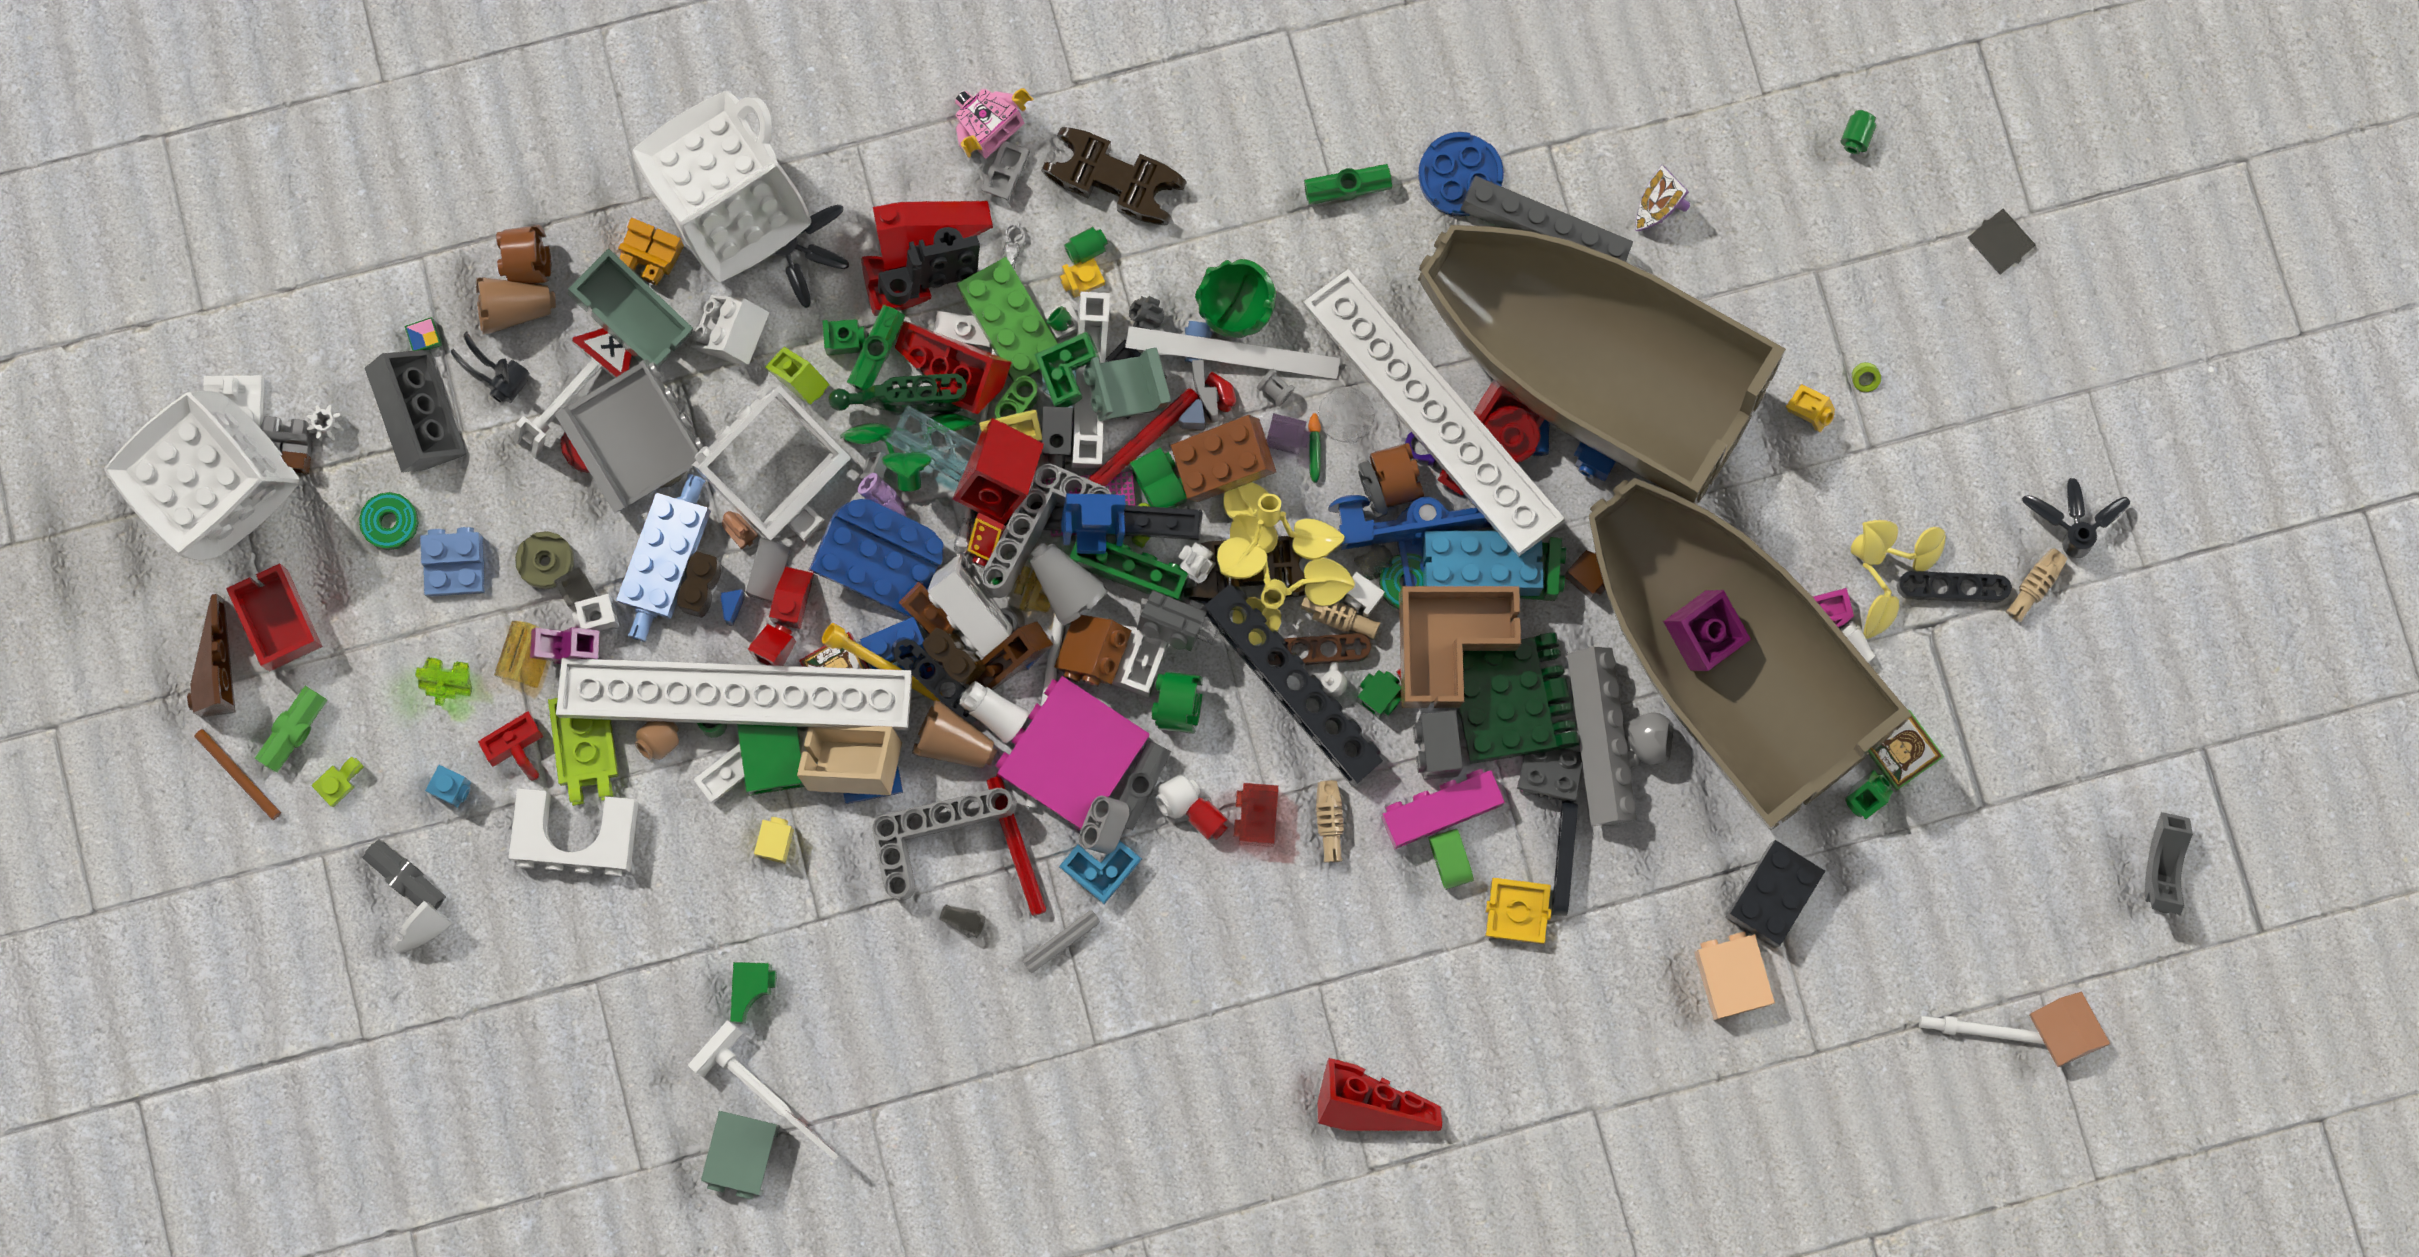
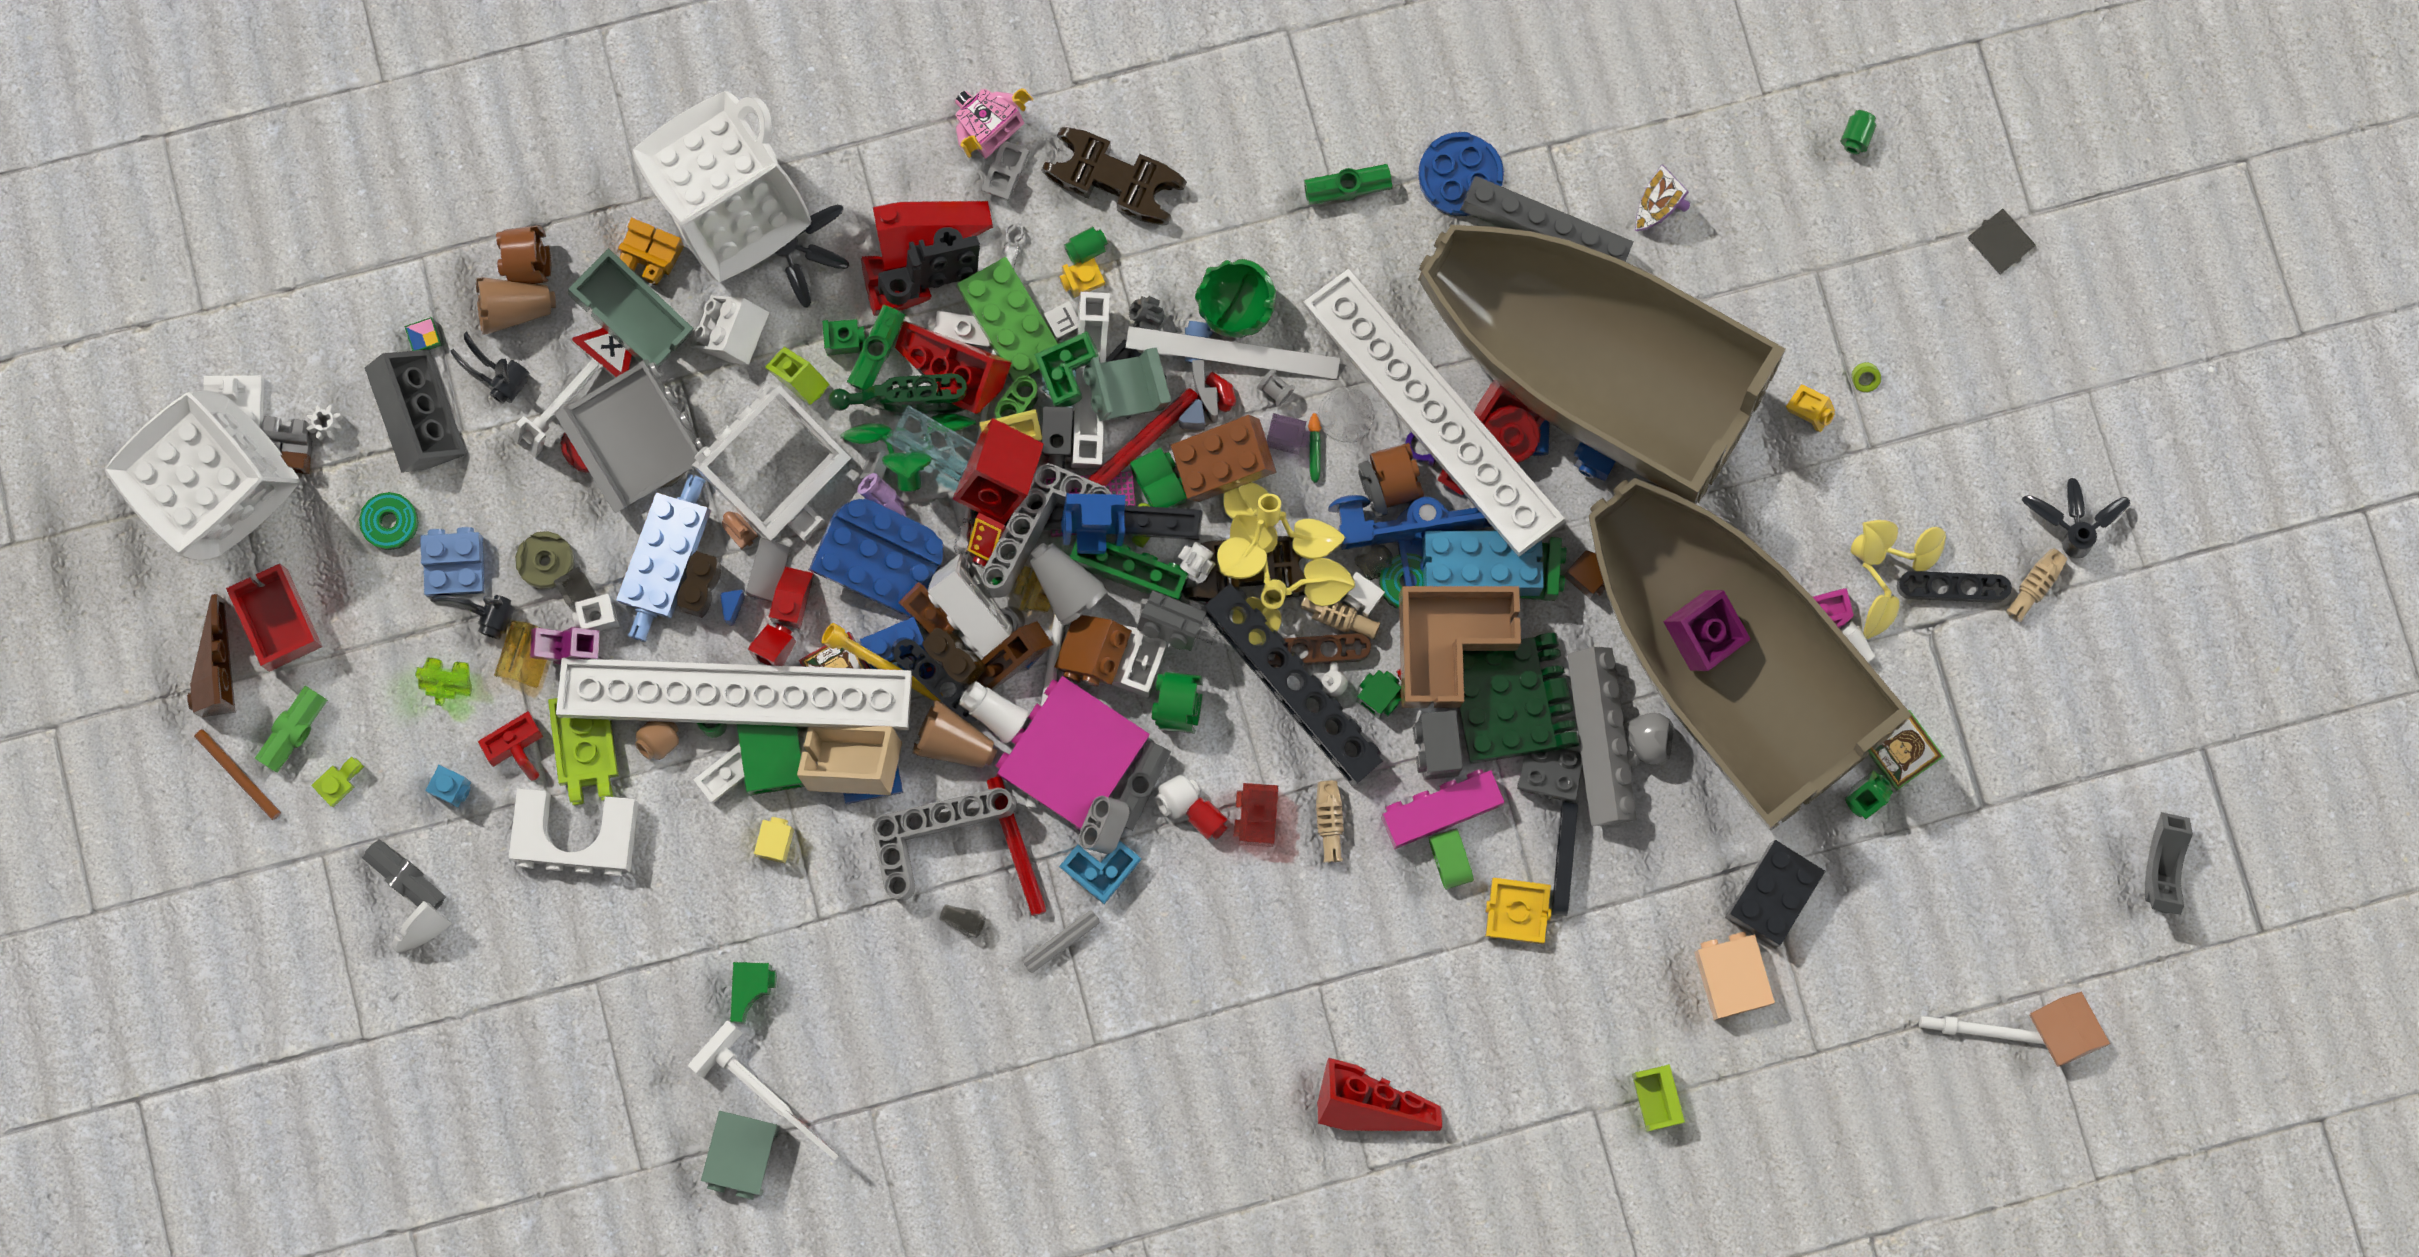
(493, 616): none -> black plant
(1060, 319): green hinge -> none
(1658, 1098): none -> lime panel

